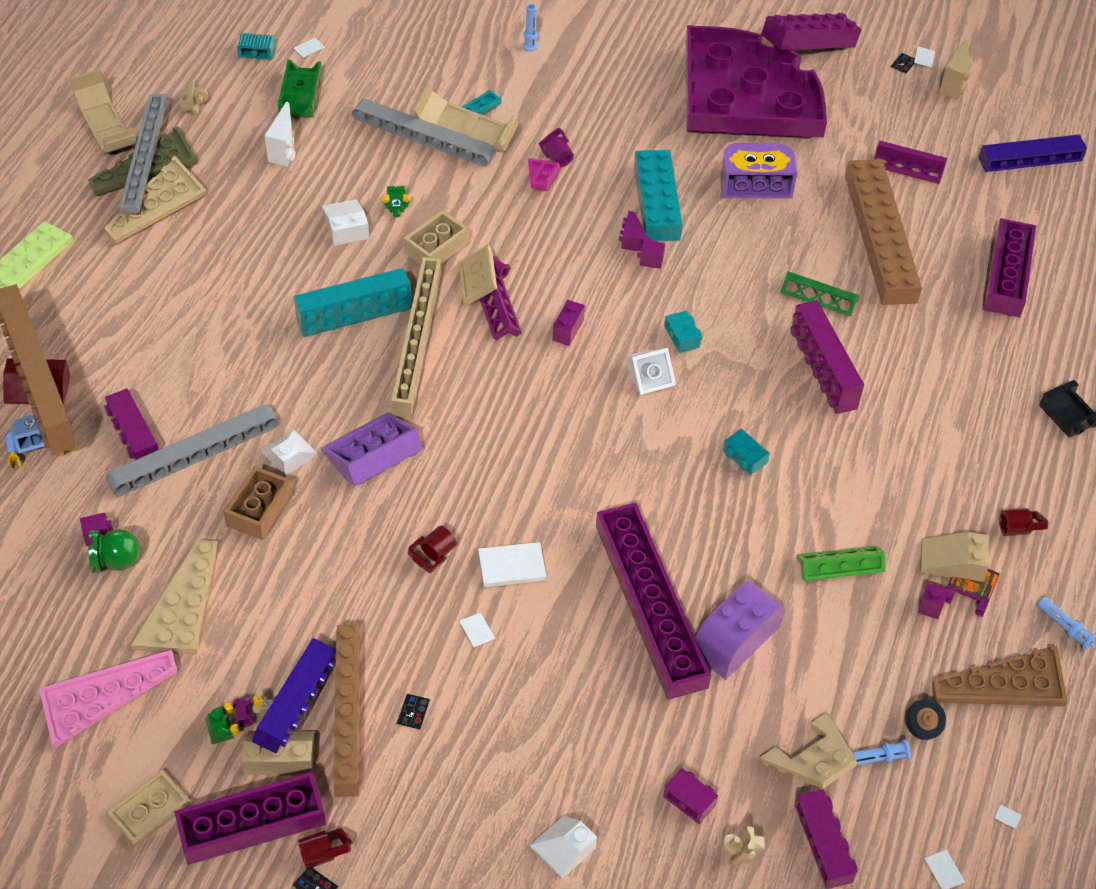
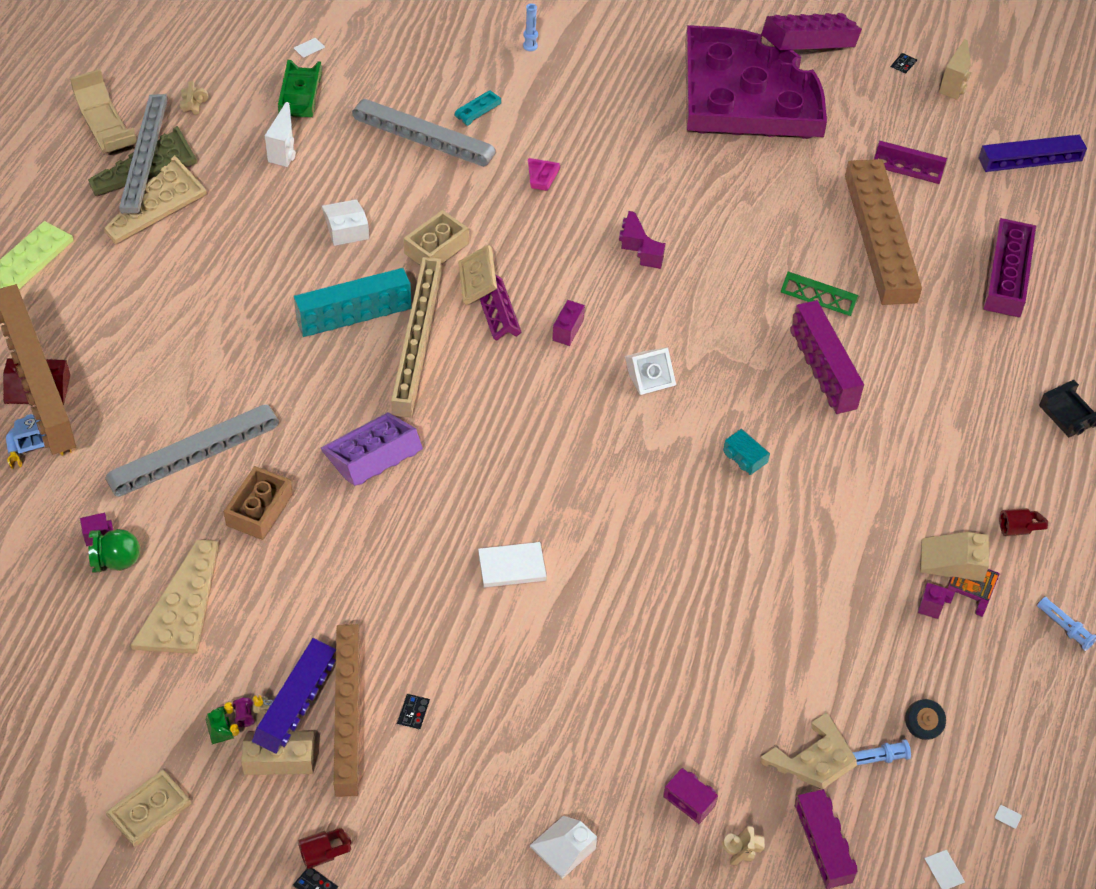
(87, 699): bright pink wing -> none
(131, 424): magenta brick -> none
(250, 818): magenta brick -> none
(256, 46): teal brick -> none
(289, 452): white slope -> none
(396, 200): green piece -> none
(434, 546): dark red piece -> none
(464, 121): tan windscreen -> none
(477, 629): white sticker -> none
(501, 269): magenta bush -> none
(557, 147): magenta piece -> none
(652, 601): magenta brick -> none
(658, 195): teal brick -> none
(683, 331): teal brick -> none
(738, 628): medium lavender brick -> none
(758, 171): medium lavender brick -> none
(842, 563): bright green fence -> none
(924, 56): white sticker -> none
(1012, 681): medium nougat wing -> none

